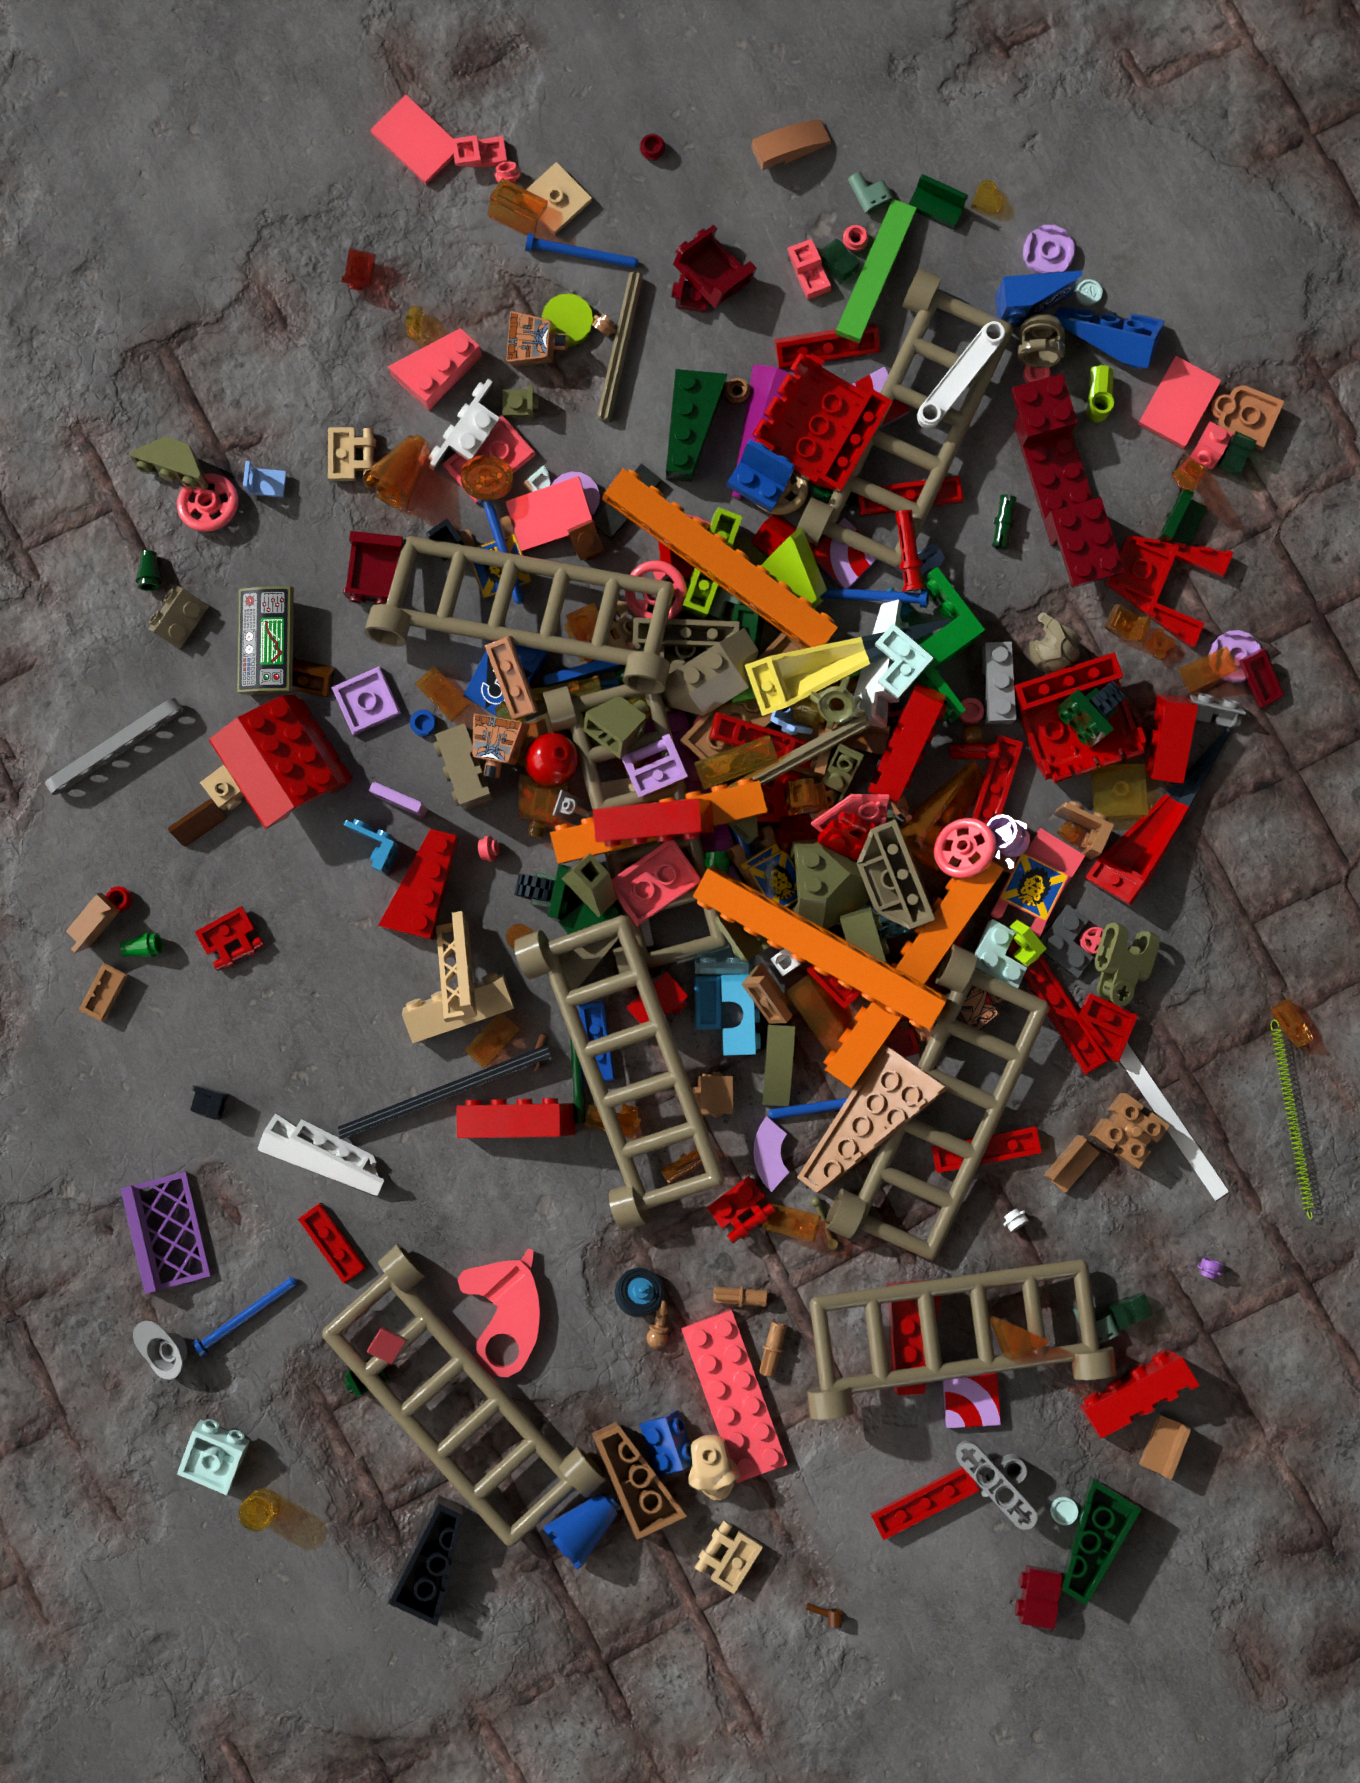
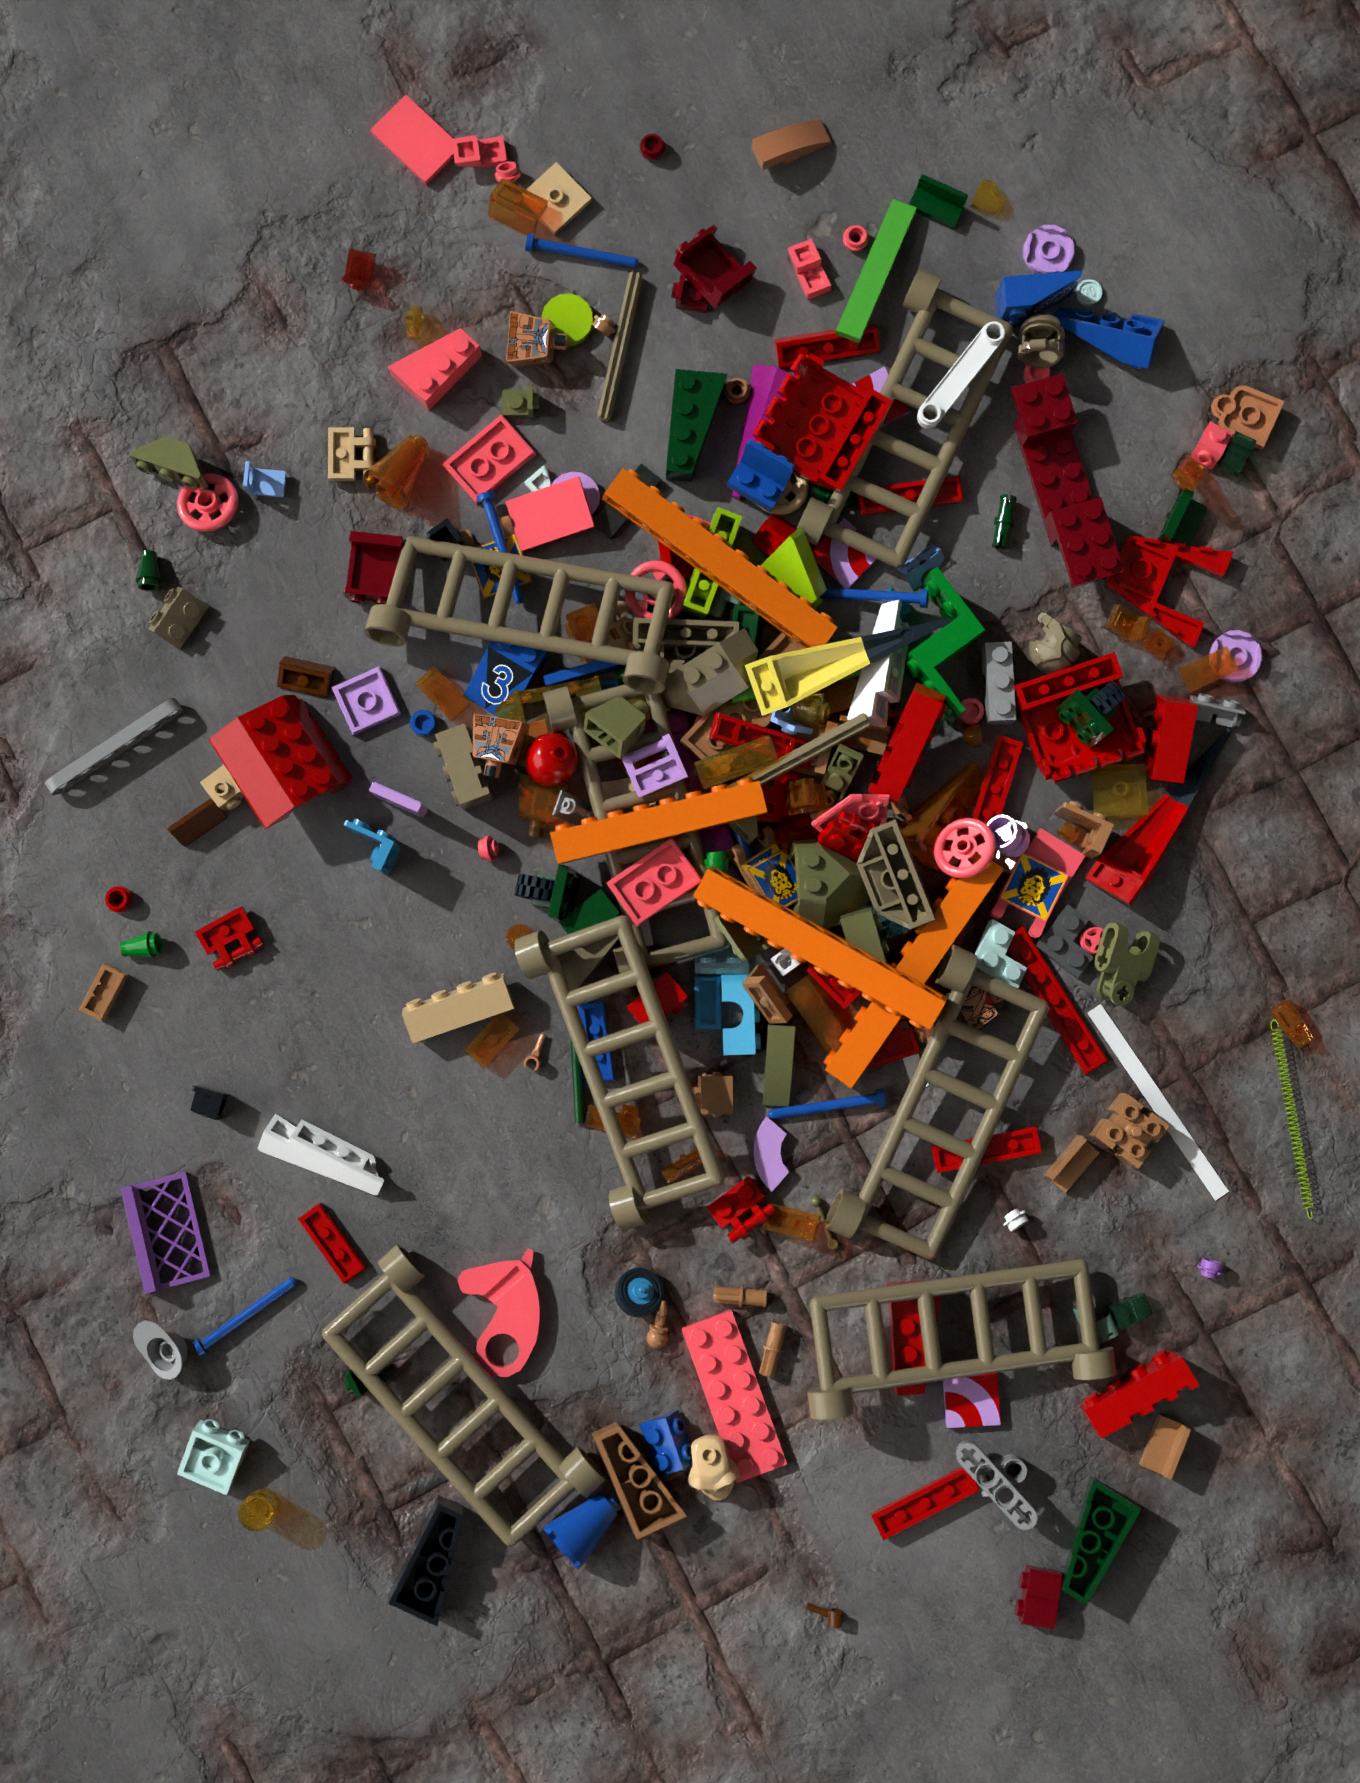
(92, 922): medium nougat panel -> none
(265, 640): slope -> none
(386, 1345): coral slope -> none
(421, 893): red wedge -> none
(444, 1091): black sticker -> none
(462, 969): tan fence -> none
(471, 429): white bracket -> none
(486, 477): clear orange tile -> none
(511, 678): nougat tile -> none
(515, 1120): red wedge -> none
(585, 540): reddish brown bracket -> none
(591, 884): olive slope -> none
(653, 820): red wedge -> none
(736, 1561): tan plate -> none
(837, 716): olive piece -> none
(839, 261): clear green leg -> none
(871, 195): sand green piece -> none
(878, 1106): wing -> none
(908, 660): light aqua plate -> none
(910, 563): red pin -> none
(976, 751): red axle -> none
(1015, 1340): clear orange slope -> none
(1031, 946): lime bracket -> none
(1064, 1510): light aqua piece -> none
(1100, 392): lime piece -> none
(1107, 1024): red wing -> none
(1179, 402): coral tile -> none
(1261, 678): dark red tile -> none

